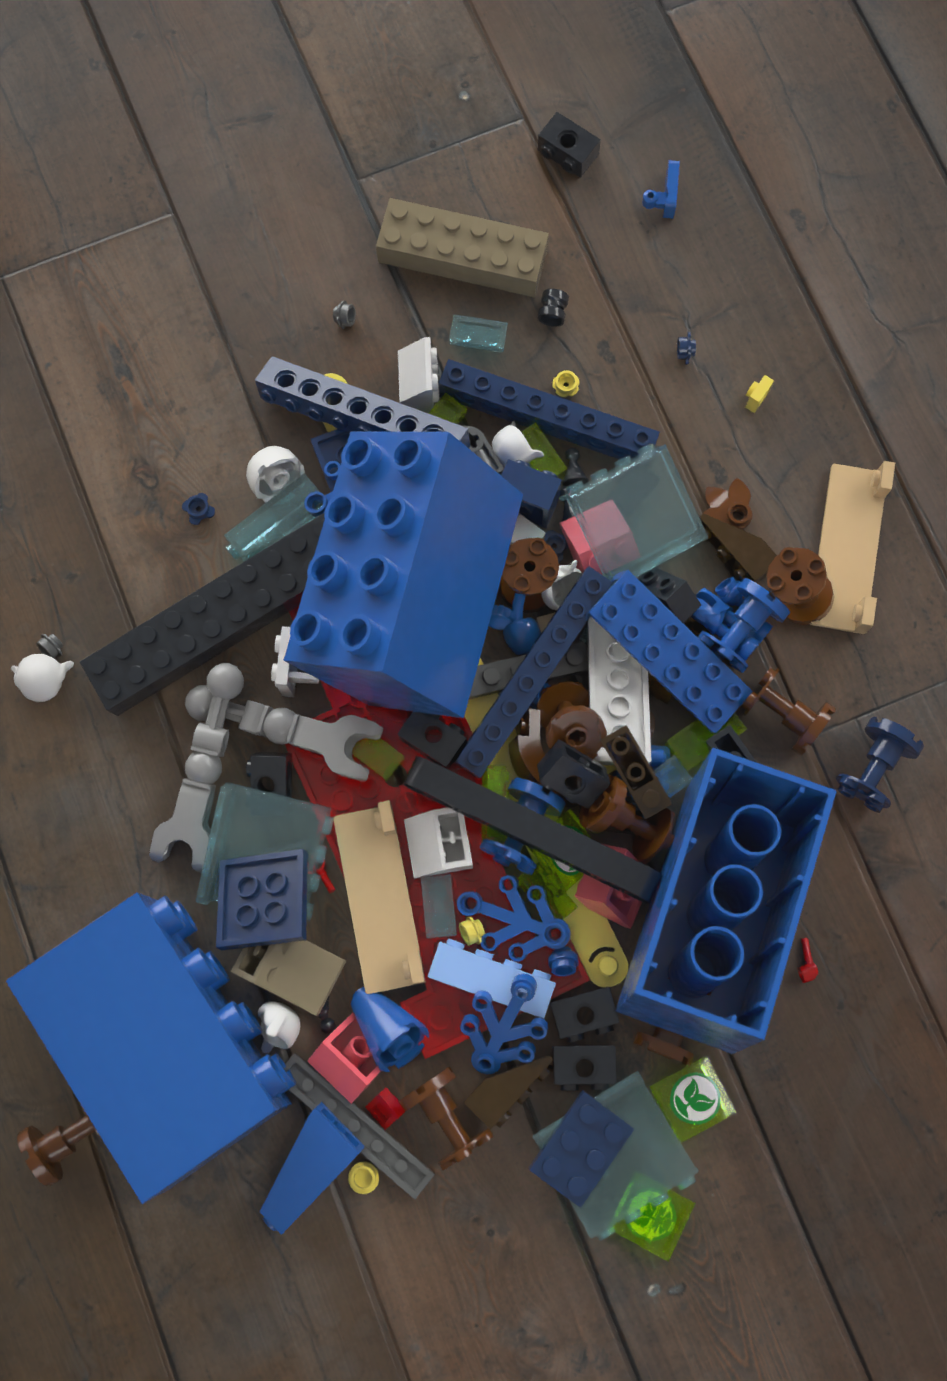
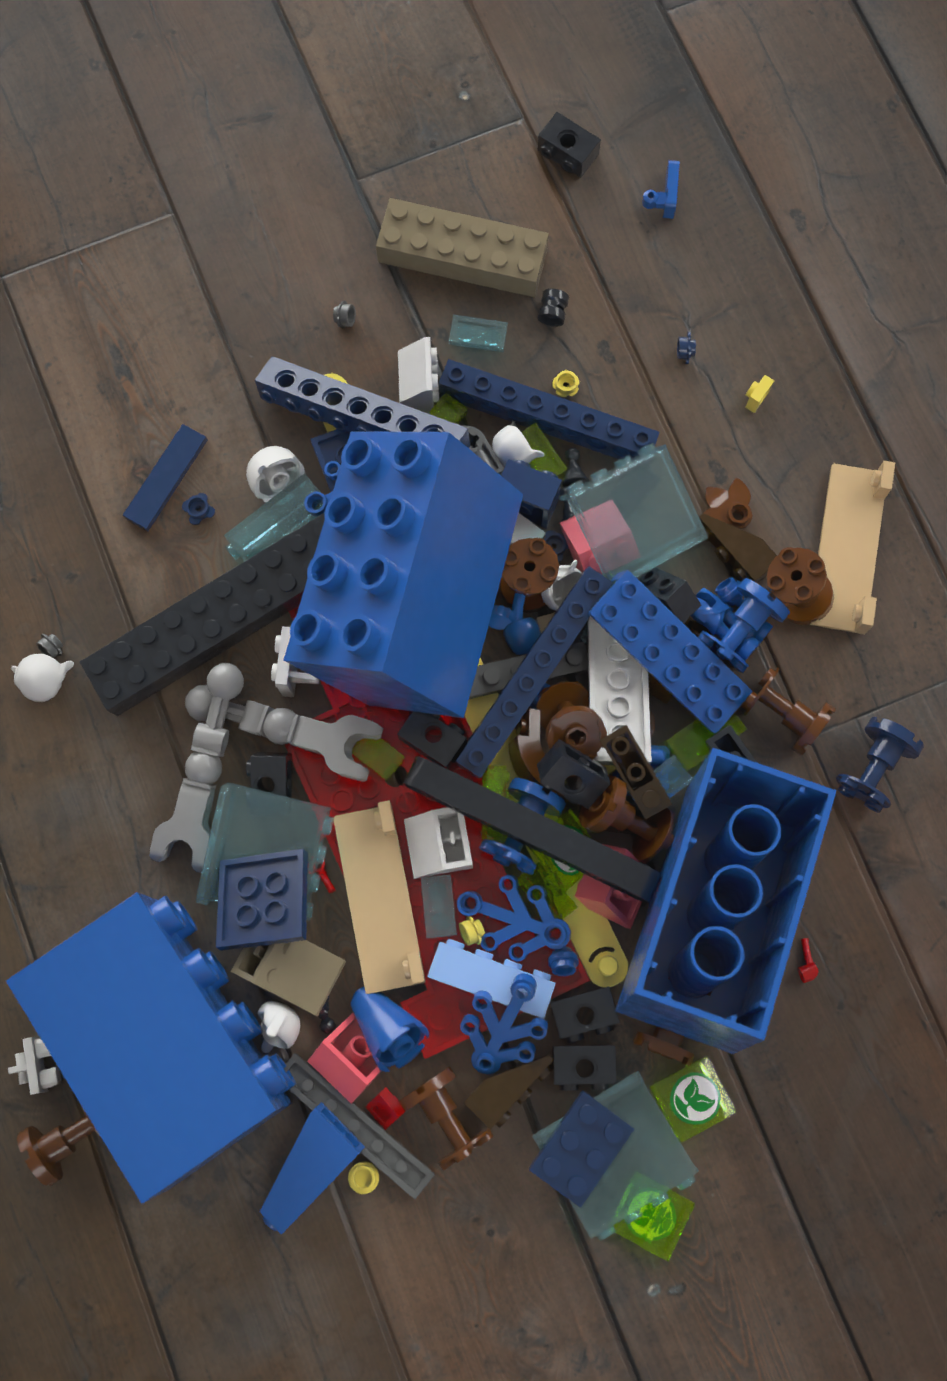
(32, 1069): none -> white hips
(165, 477): none -> dark blue tile

